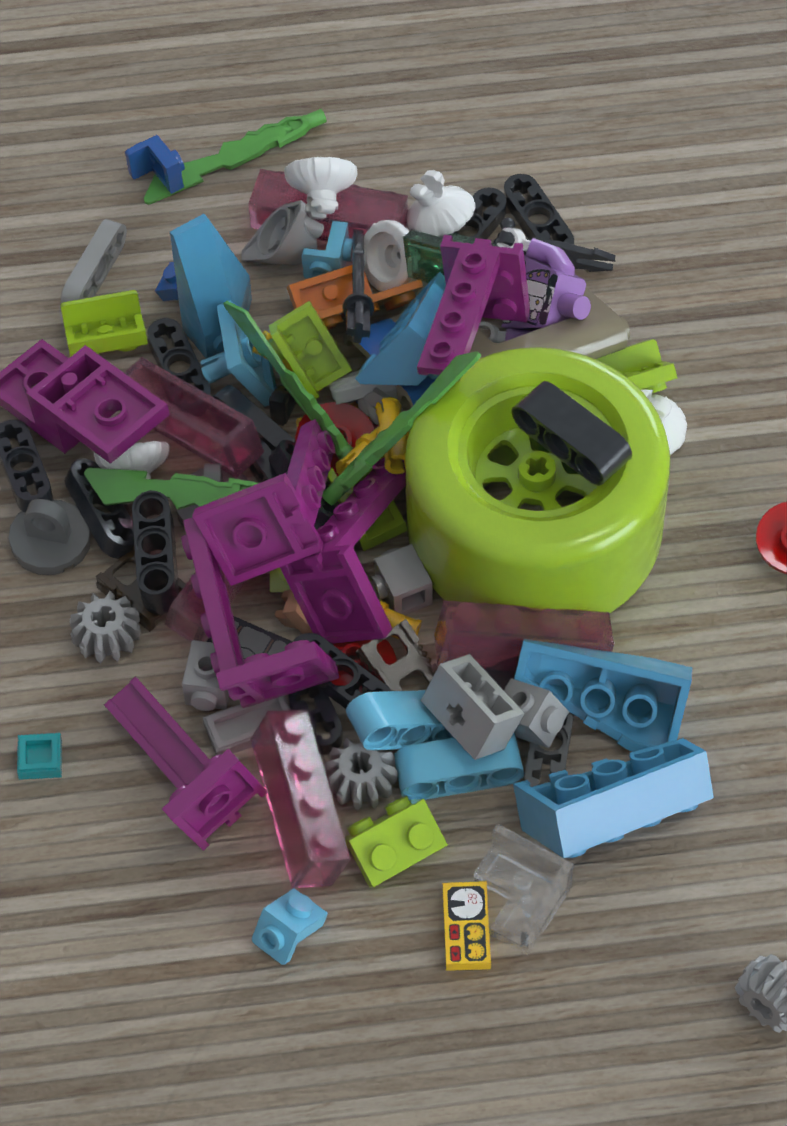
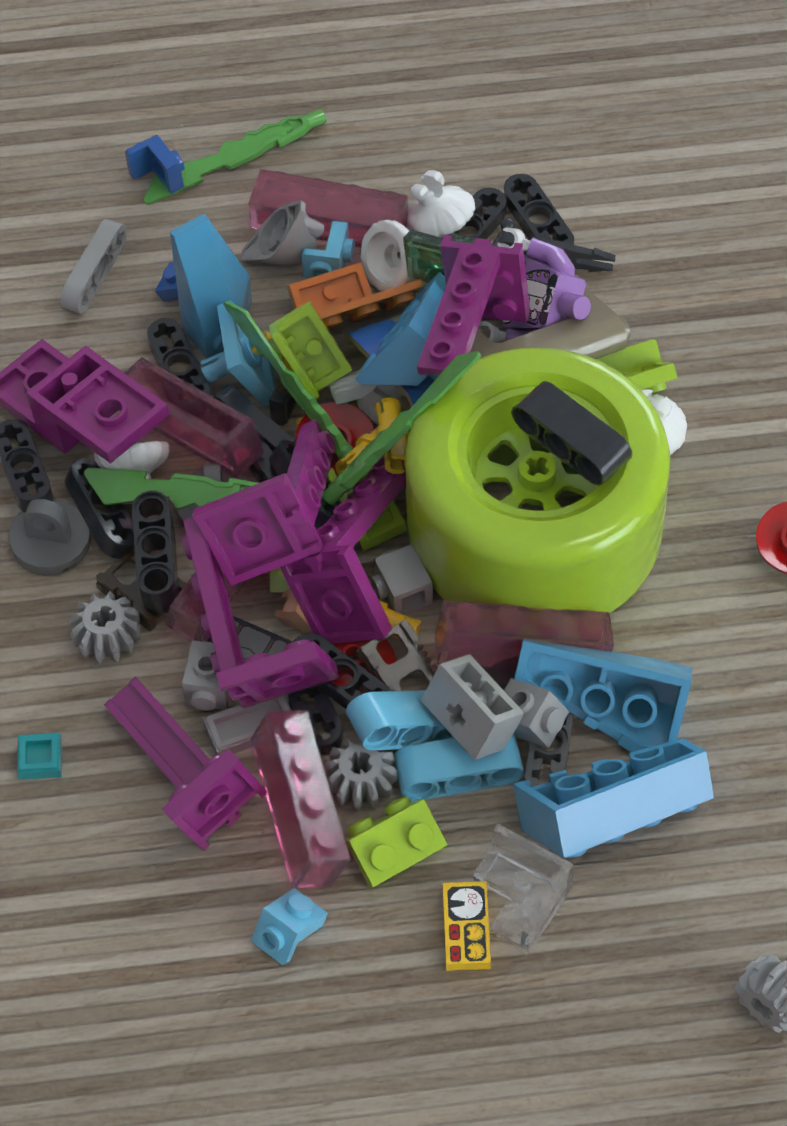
(104, 323): lime bracket -> none
(321, 181): white hair -> none
(358, 306): black piece -> none

